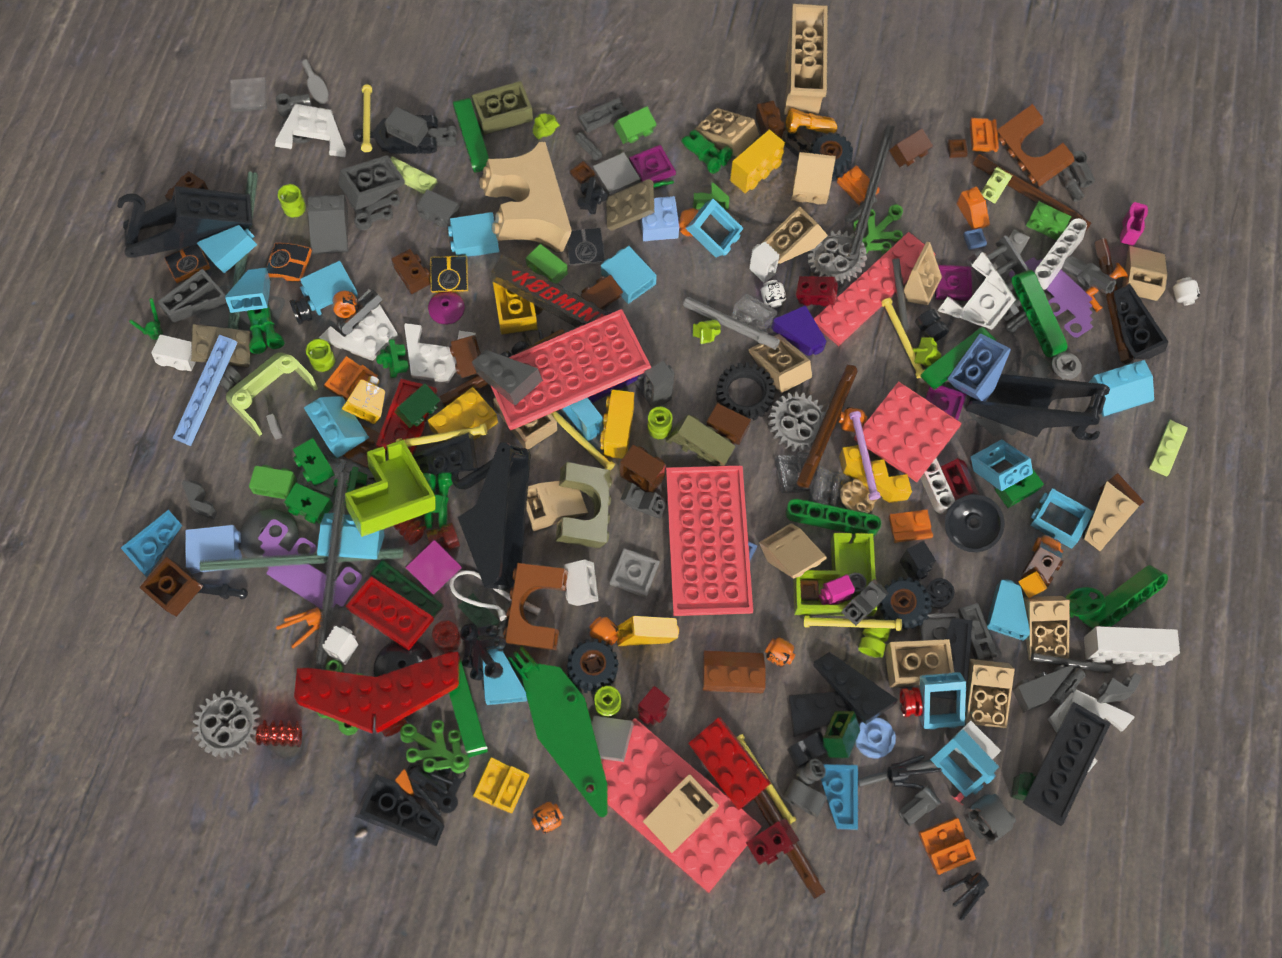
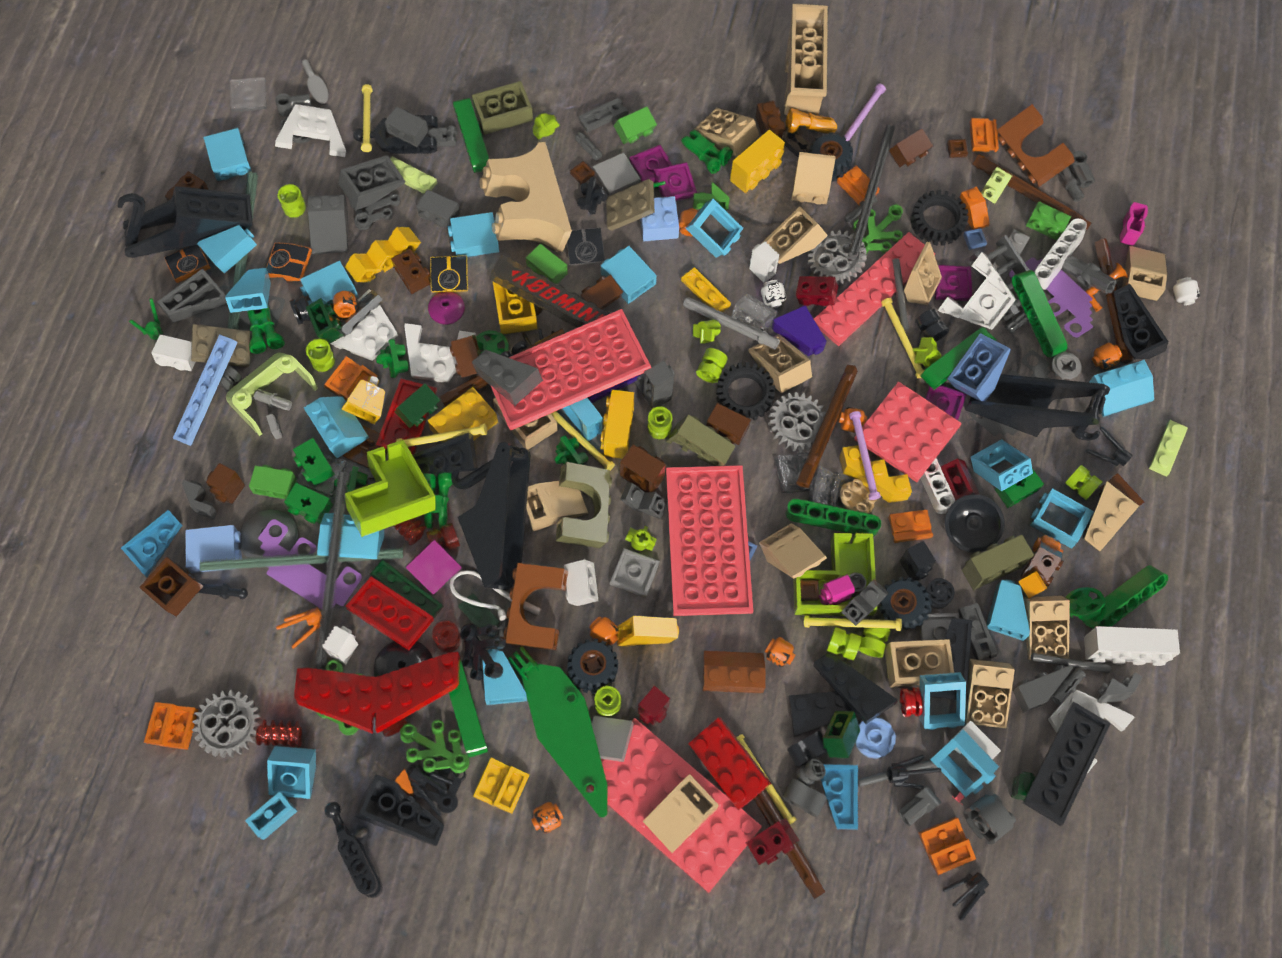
(171, 726): none -> orange slope
(225, 484): none -> reddish brown brick
(227, 154): none -> medium azure panel
(271, 815): none -> medium azure brick
(272, 399): none -> light grey axle
(291, 771): none -> medium azure slope
(325, 321): none -> dark green brick
(345, 840): none -> black piece
(378, 258): none -> yellow brick
(491, 345): none -> green piece
(567, 453): none -> green hips
(641, 539): none -> lime piece
(678, 181): none -> magenta tile
(705, 290): none -> yellow tile
(711, 365): none -> lime wheel
(843, 643): none -> lime wheel
(879, 89): none -> lavender bar
(947, 235): none -> black tyre
(997, 561): none -> olive brick
(1083, 482): none -> lime wheel
(1107, 356): none -> orange head
(1121, 455): none -> black plant

